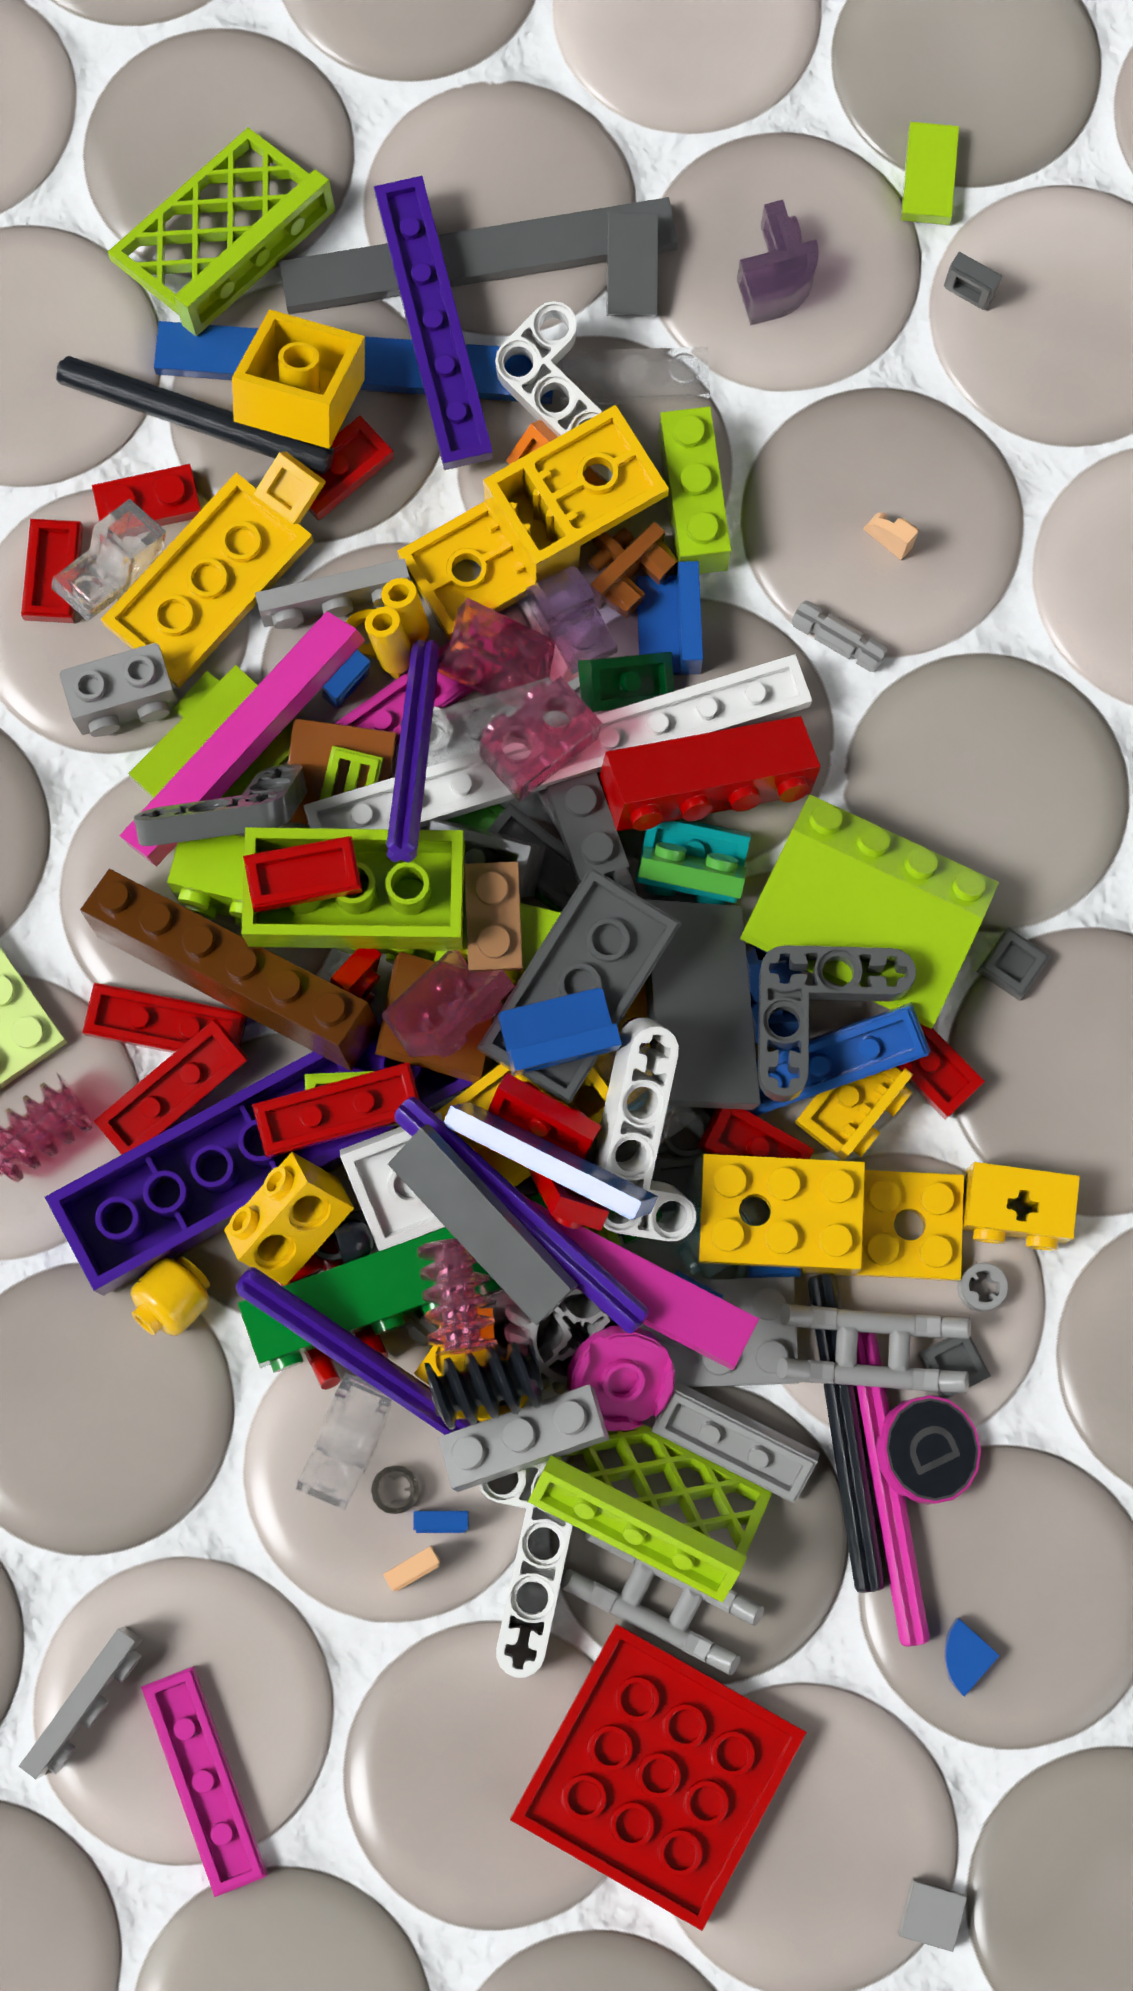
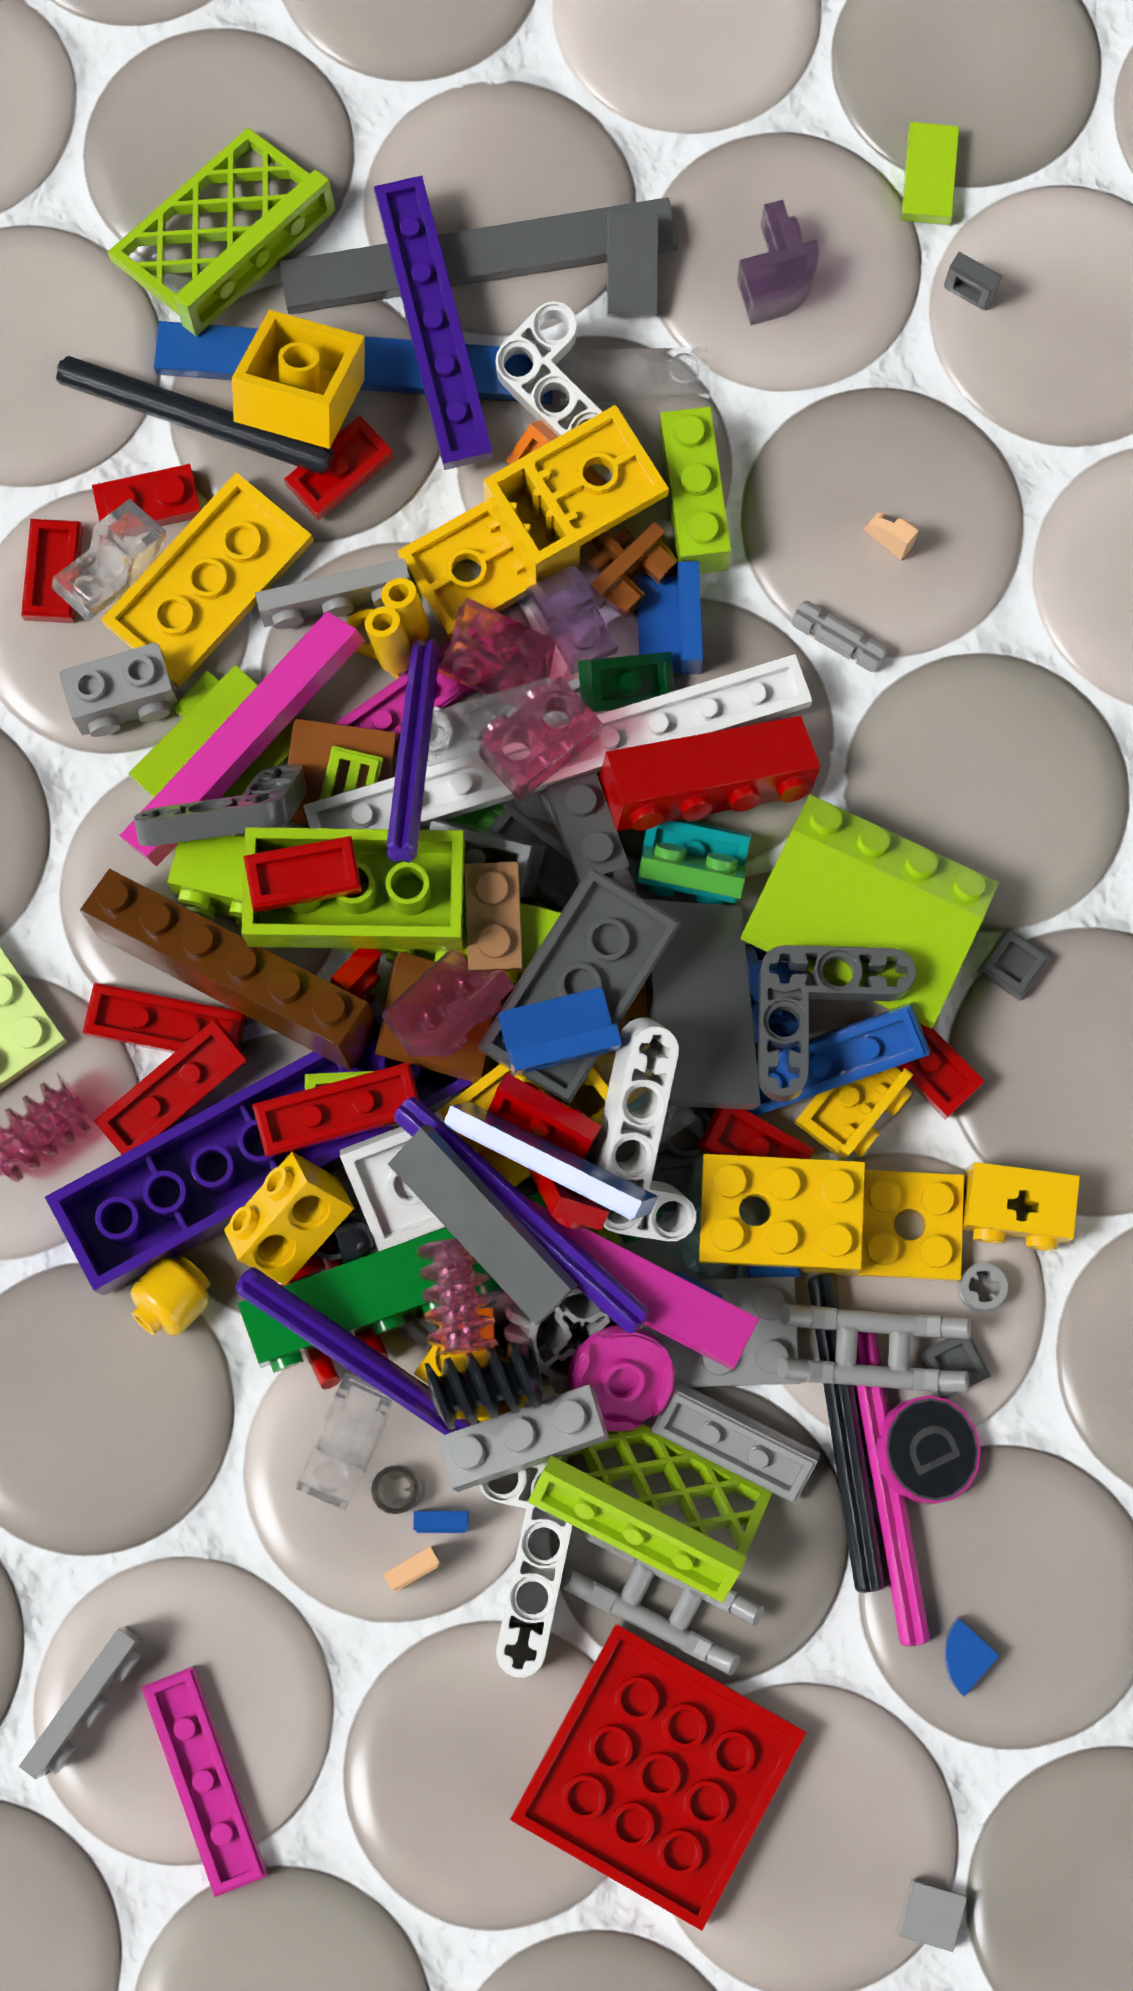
(289, 487): yellow plate -> none
(346, 679): blue tile -> none

